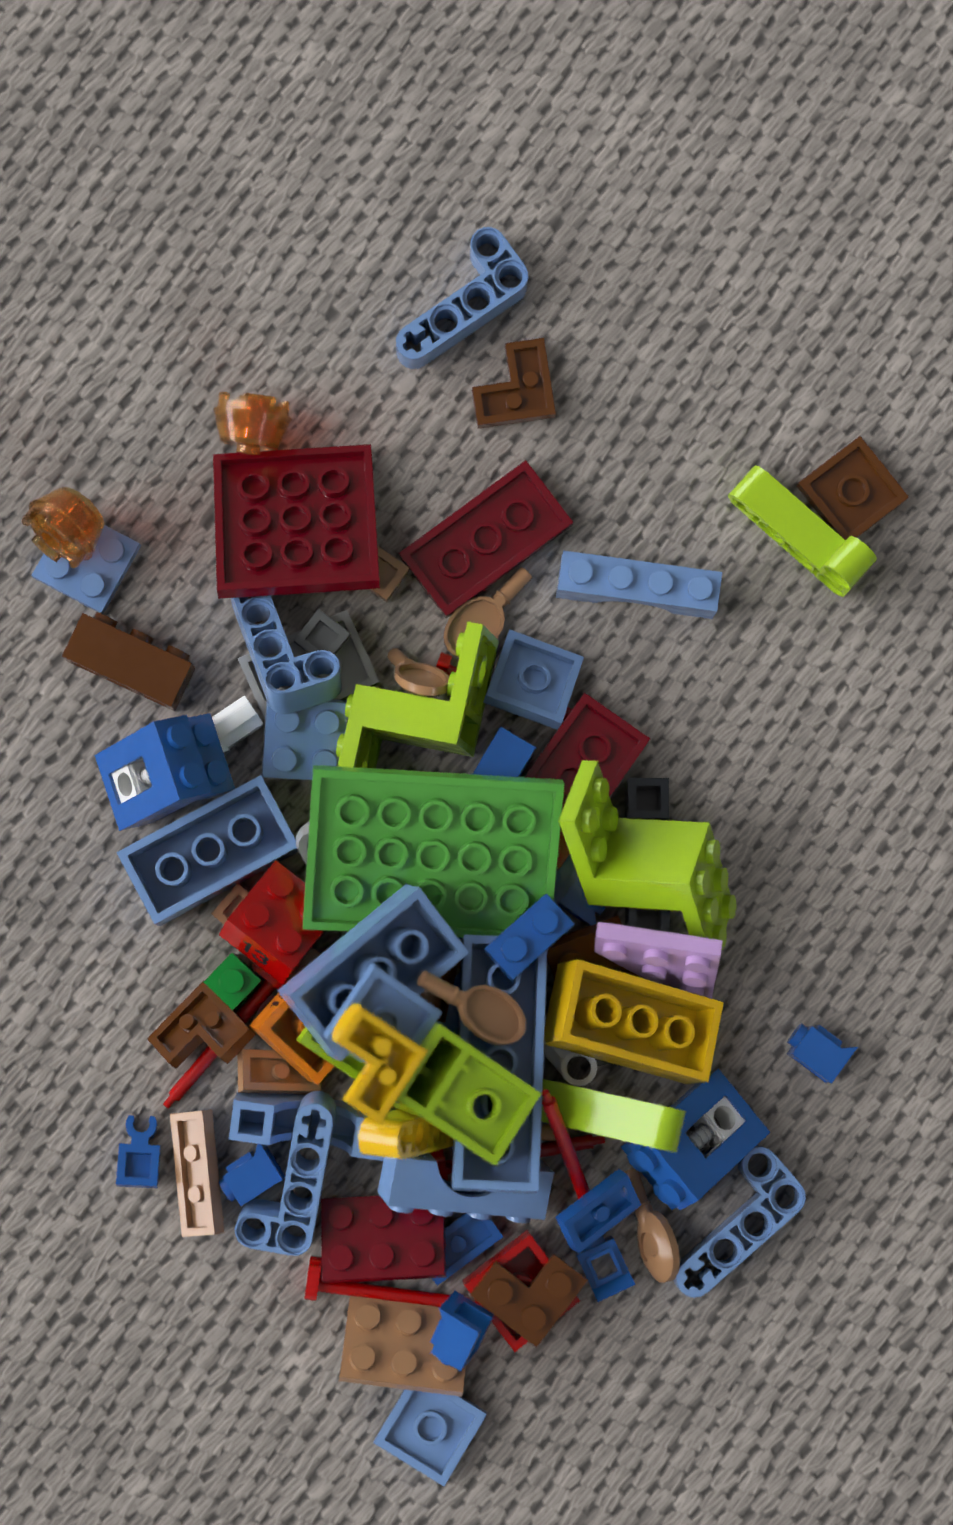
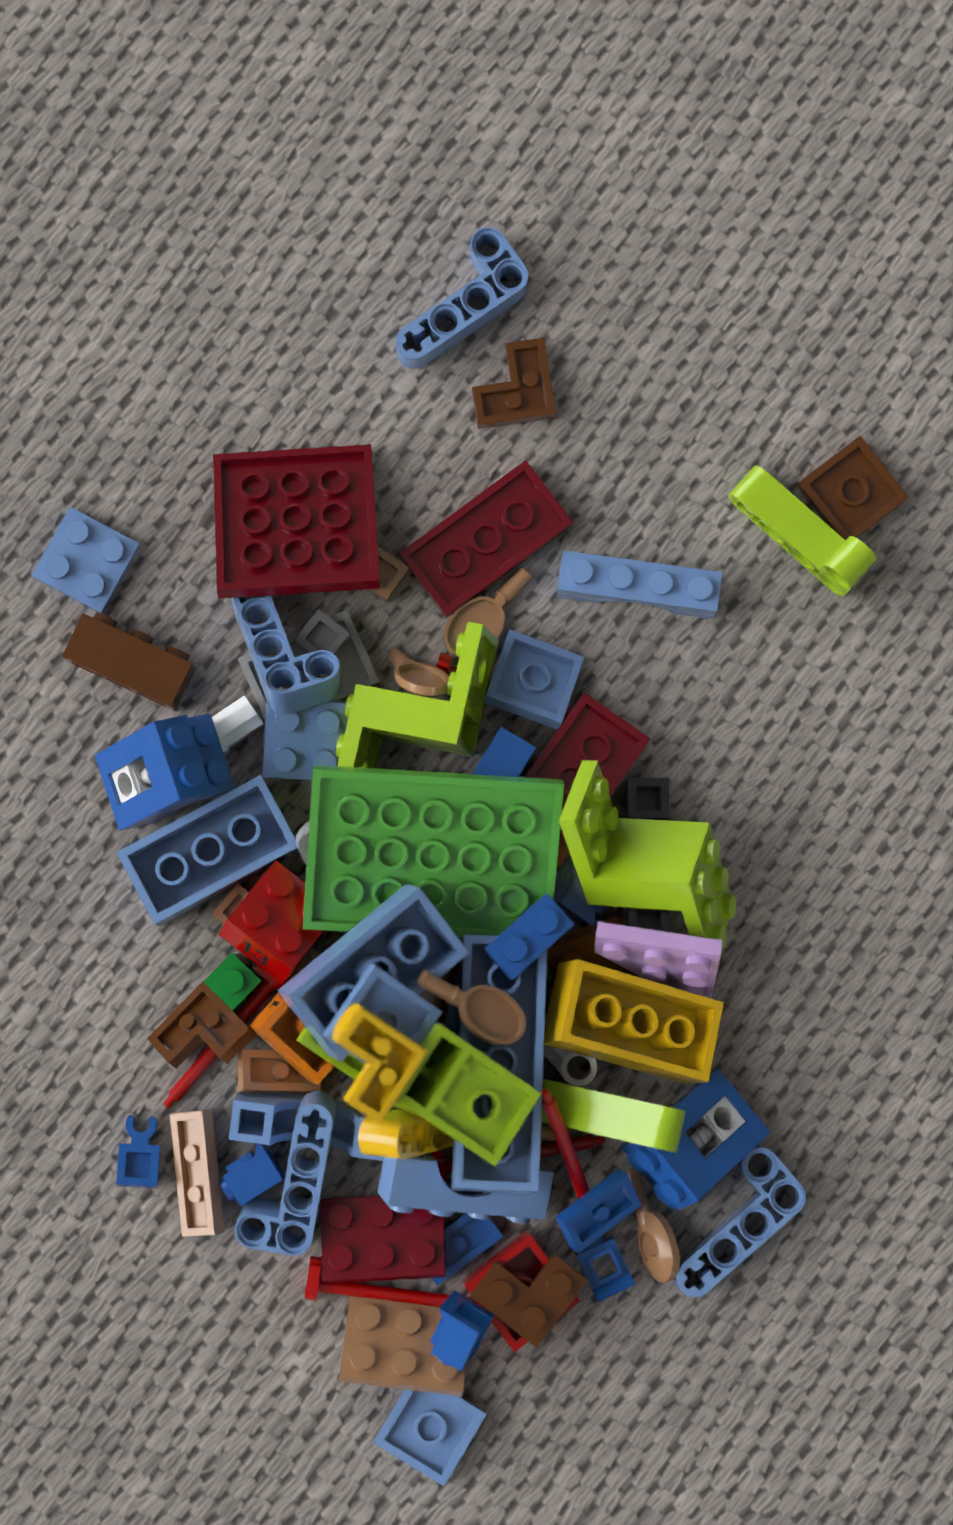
(65, 525): clear orange cone -> none
(251, 422): clear orange cone -> none
(819, 1051): blue window -> none

